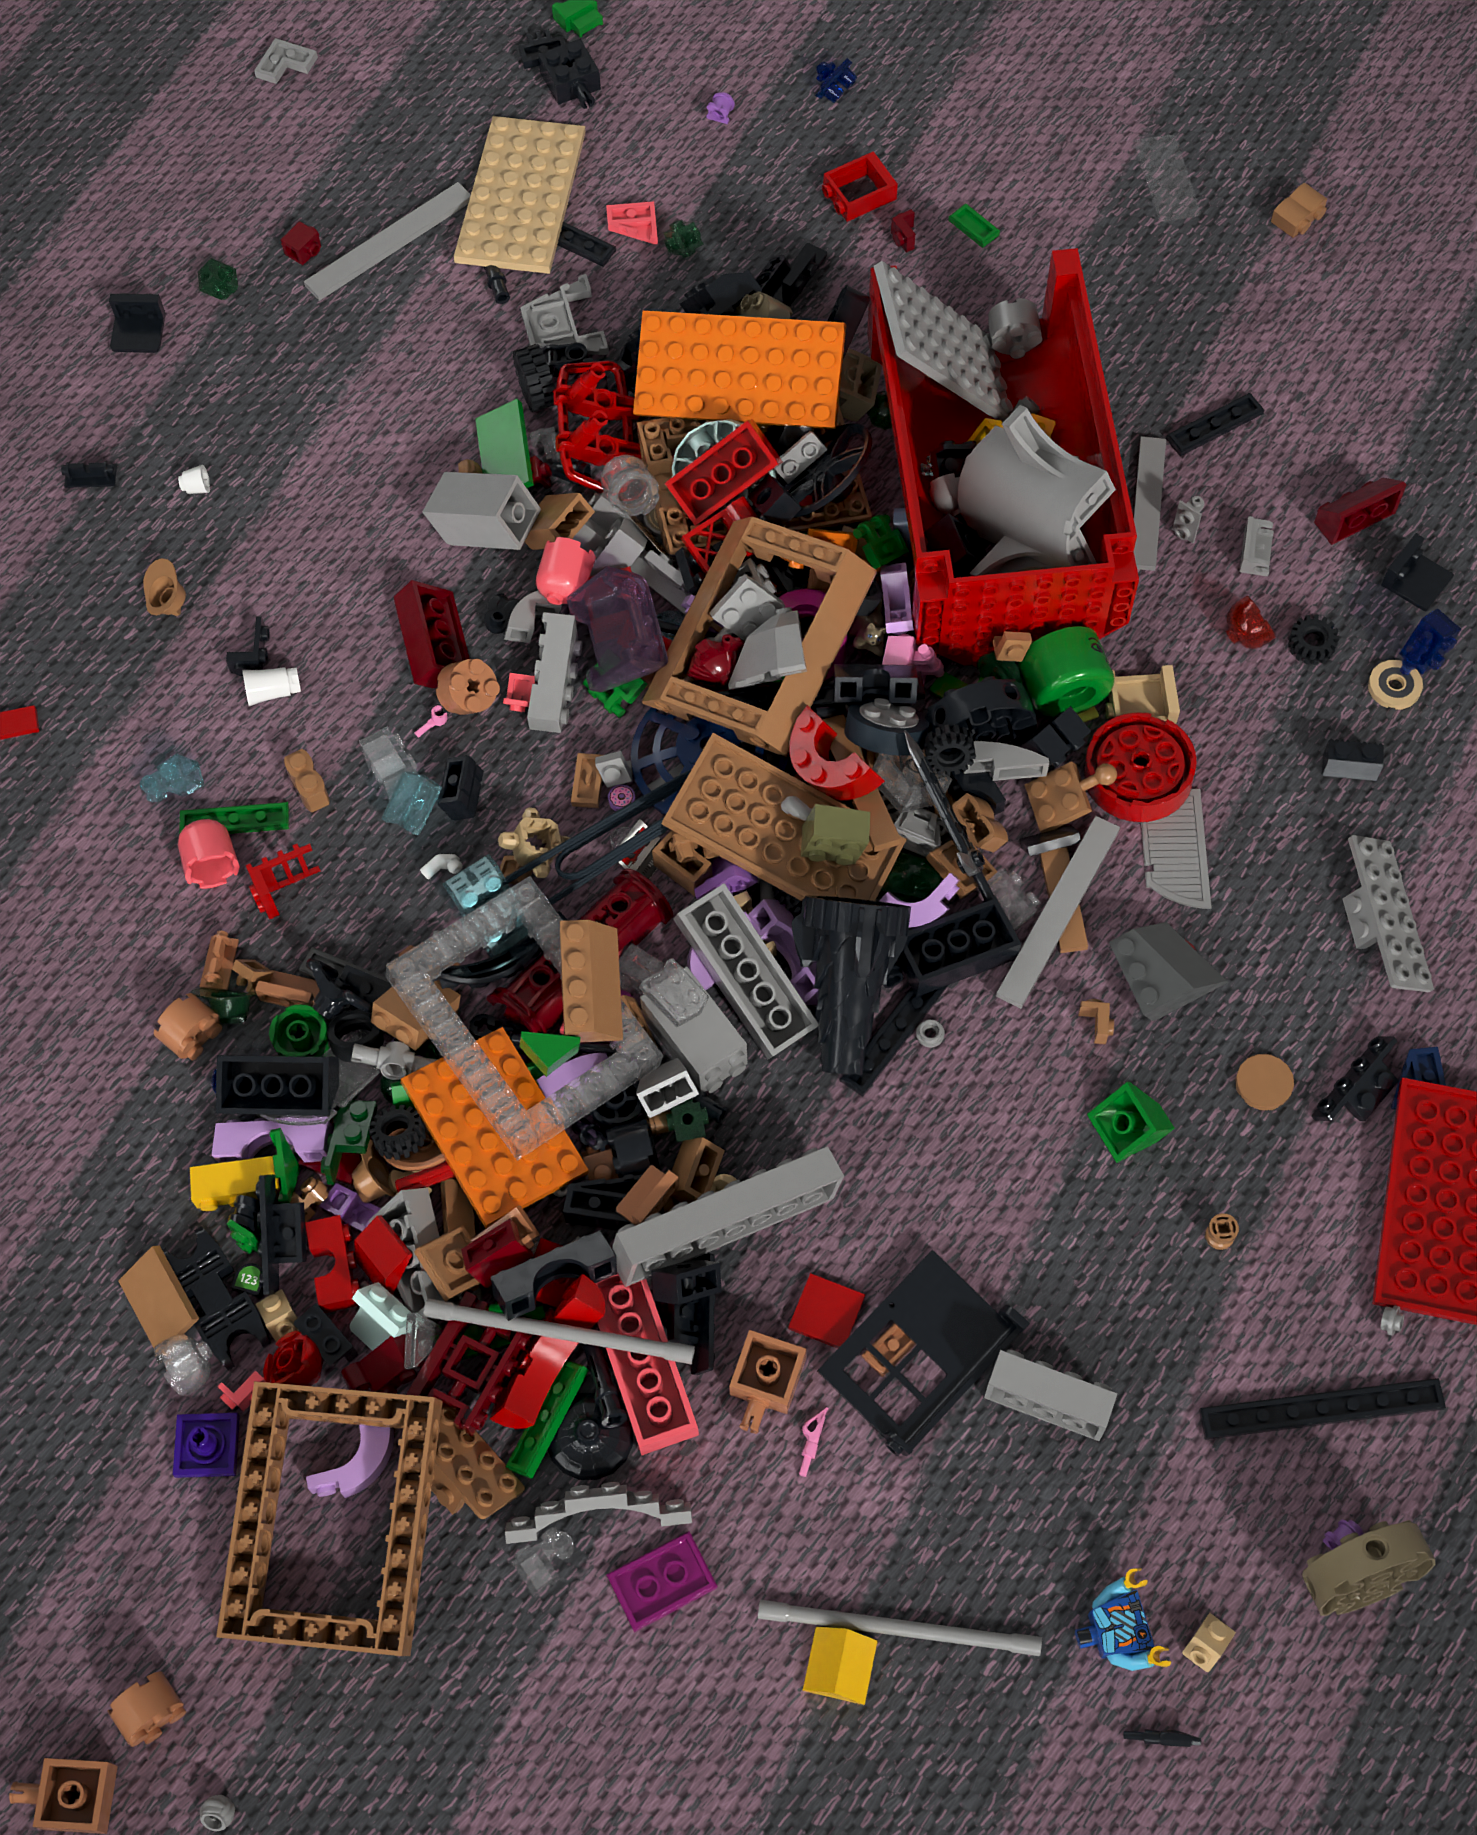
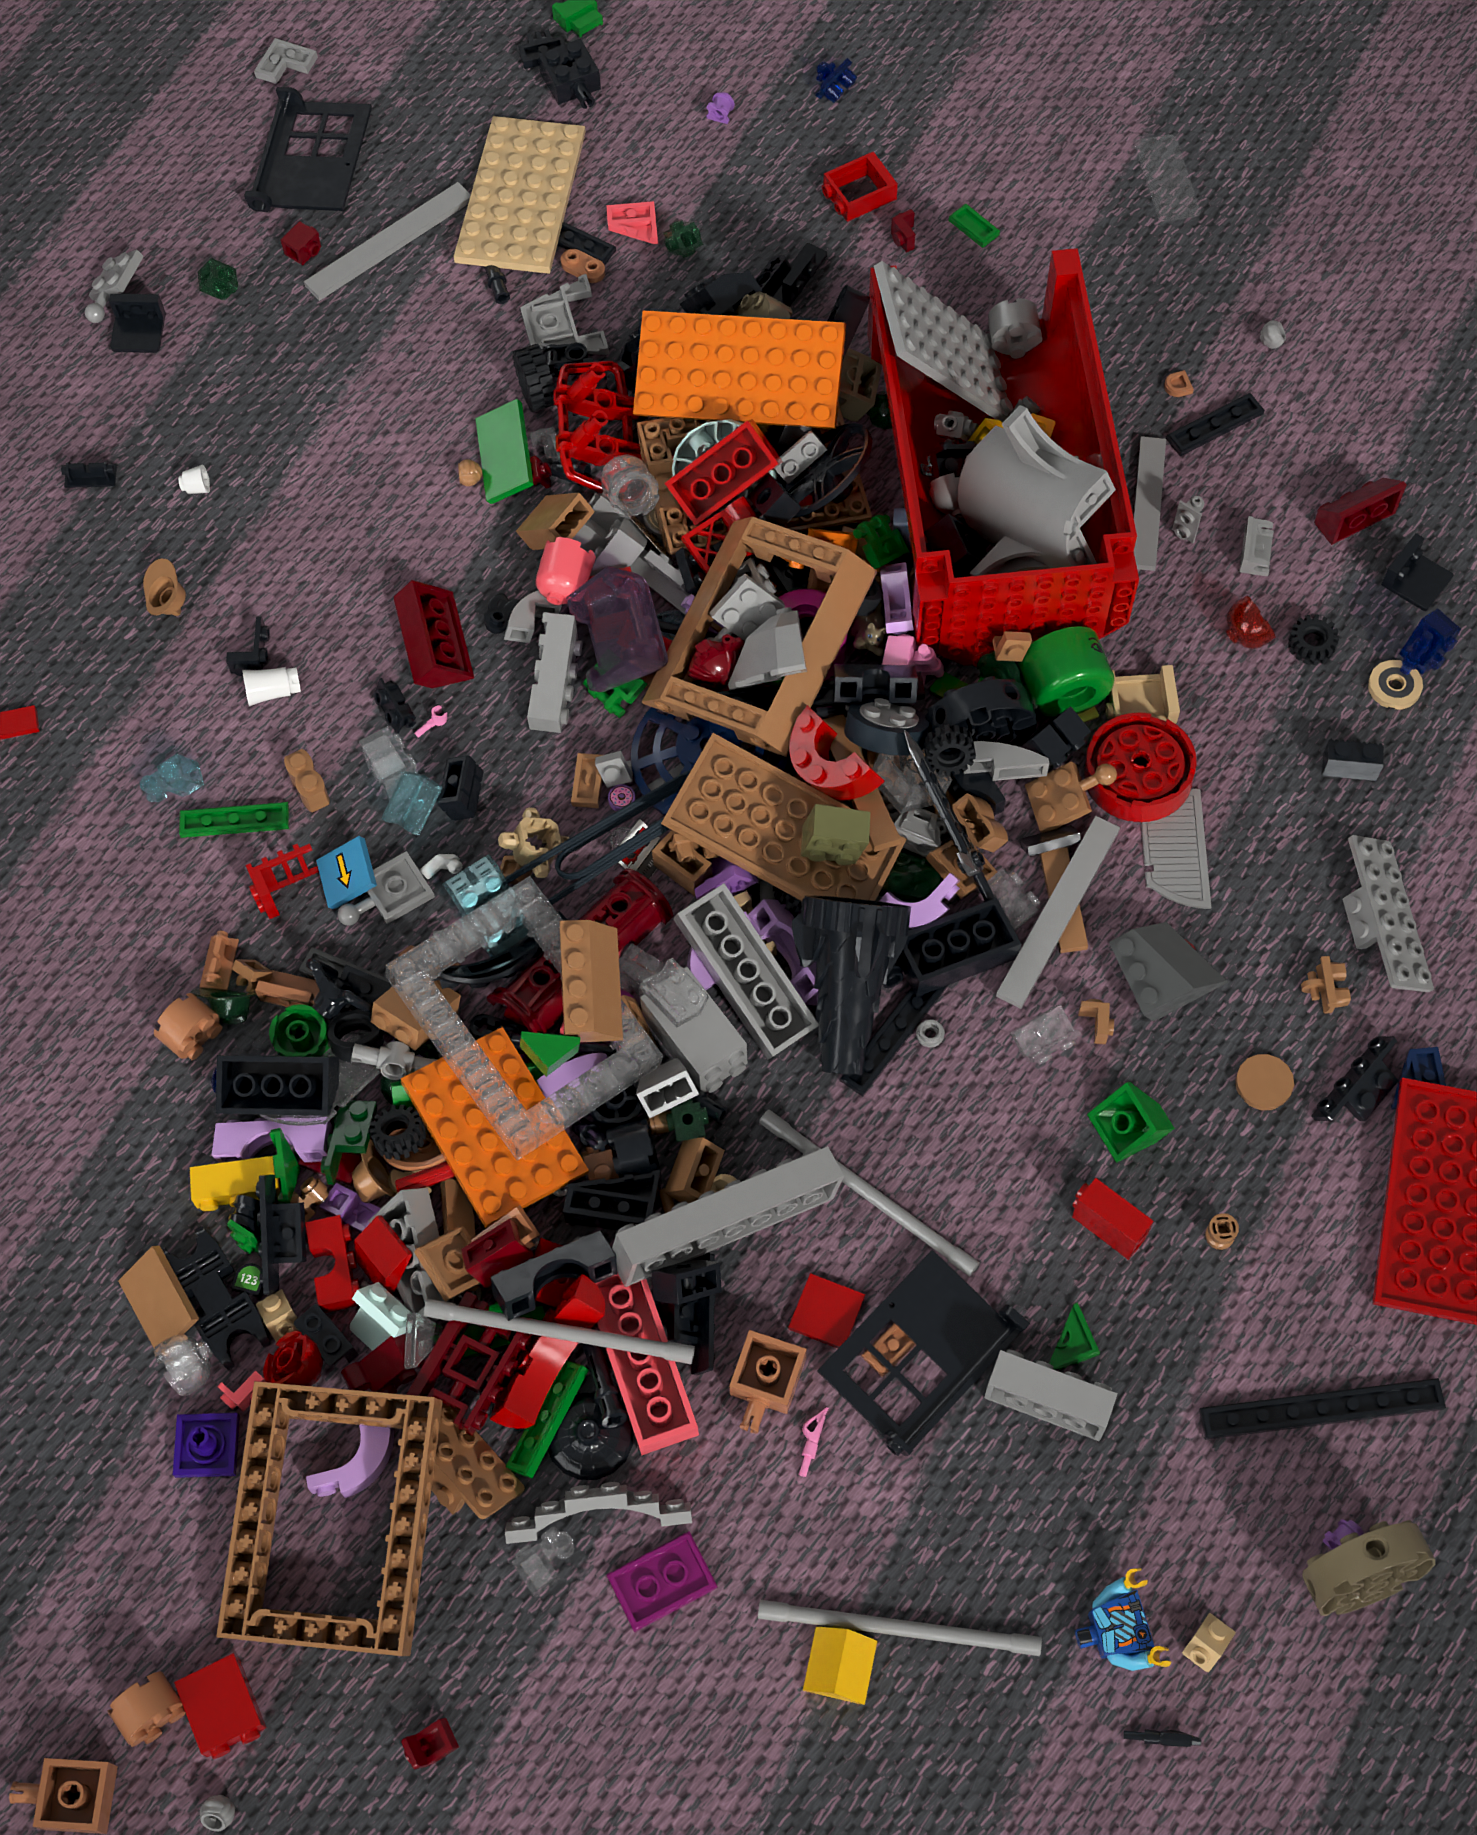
(113, 280): none -> light grey plate
(207, 853): coral cylinder -> none
(220, 1706): none -> red brick
(307, 180): none -> black door
(346, 872): none -> dark azure tile
(389, 697): none -> black hinge
(397, 892): none -> light grey plate
(429, 1744): none -> dark red bracket
(467, 687): nougat brick -> none
(482, 510): light grey brick -> none
(519, 691): coral bracket -> none
(582, 265): none -> nougat plate
(648, 1195): nougat panel -> none
(795, 807): light grey arm -> none
(954, 427): none -> light grey brick
(954, 1254): none -> light grey piece
(1045, 1035): none -> clear bracket
(1075, 1342): none -> green tile
(1111, 1217): none -> red brick
(1178, 384): none -> nougat tile
(1273, 334): none -> light grey piece
(1299, 210): medium nougat brick -> none
(1327, 974): none -> medium nougat hips
(1392, 1320): light grey plate -> none

